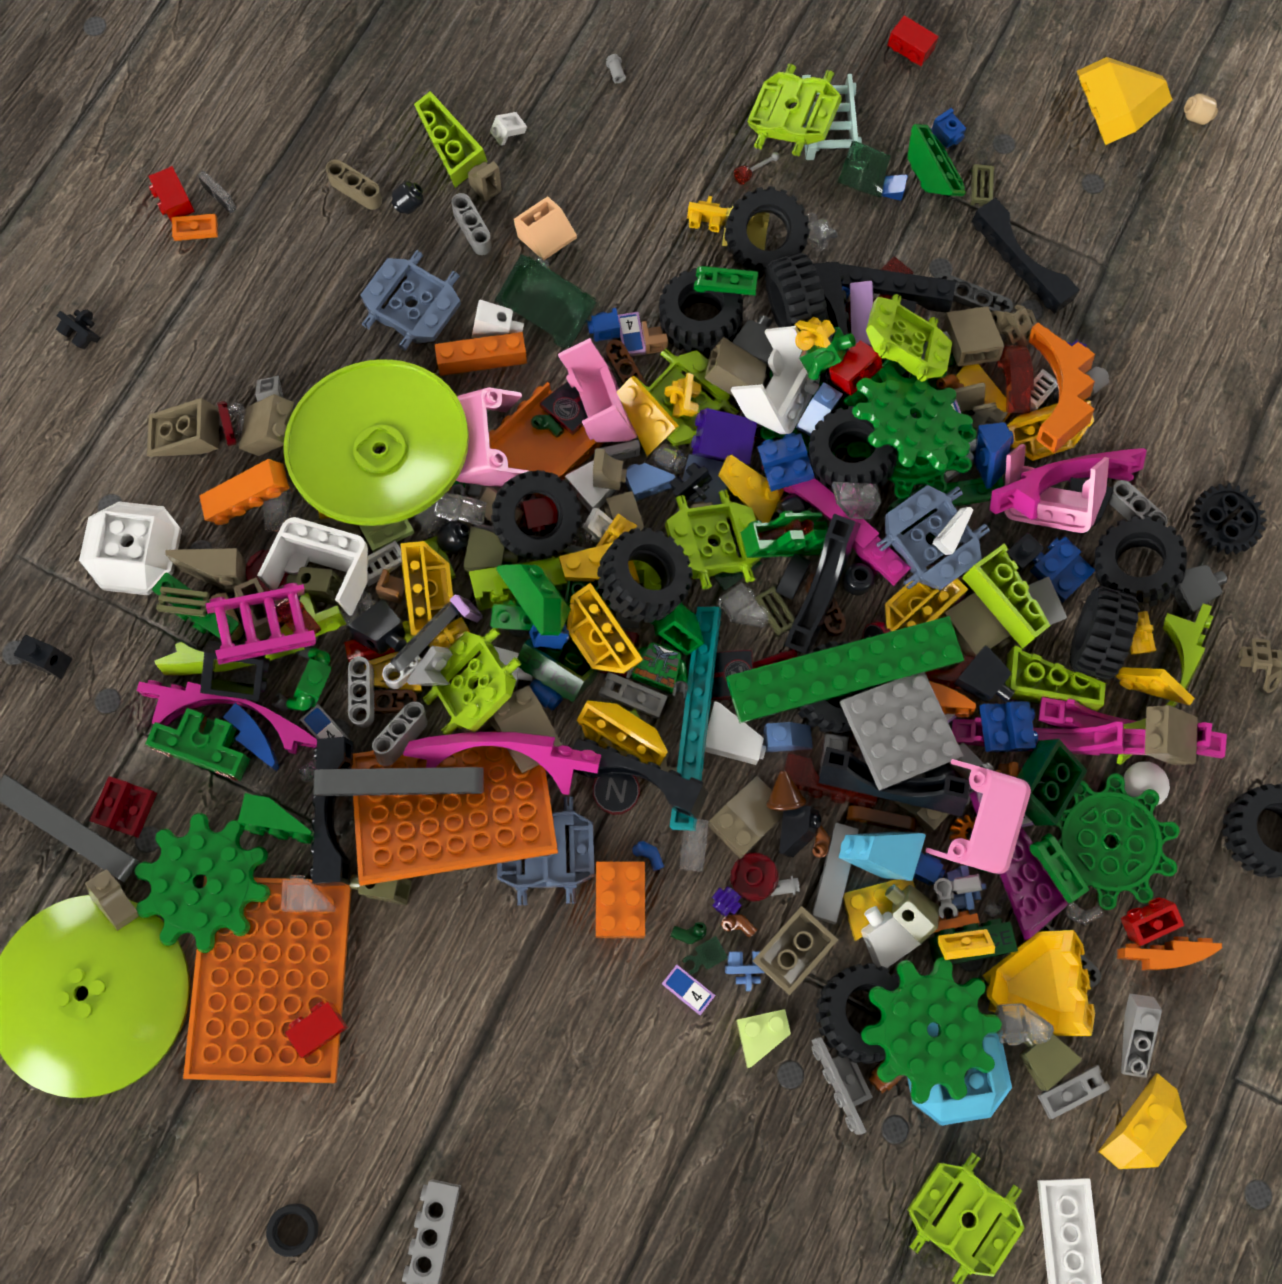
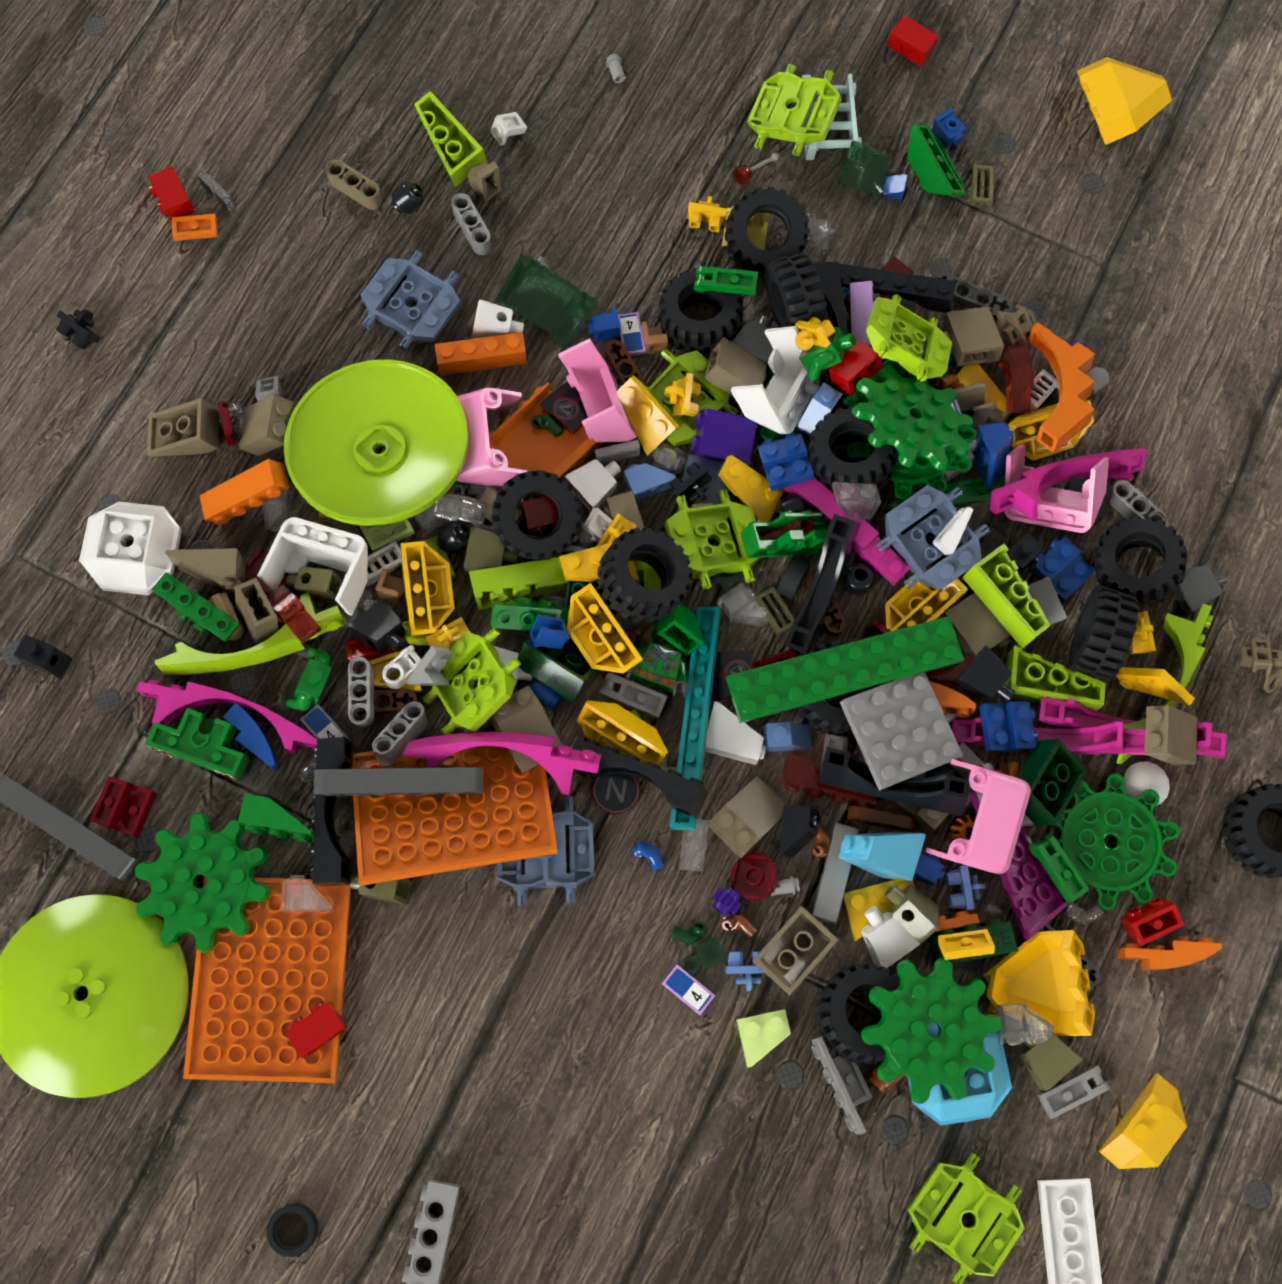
(111, 899): dark tan arch -> none
(186, 593): olive tile -> none
(228, 688): black window -> none
(253, 646): dark pink fence -> none
(424, 636): dark grey beam -> none
(466, 608): lavender tile -> none
(536, 596): green wedge -> none
(544, 228): light nougat slope -> none
(607, 471): dark tan arch -> none
(620, 899): orange brick -> none
(785, 794): reddish brown hat -> none
(945, 889): light grey bar -> none
(1052, 287): black arch -> none
(1139, 1034): light grey slope -> none
(1200, 109): tan head -> none
(1243, 534): black gear -> none

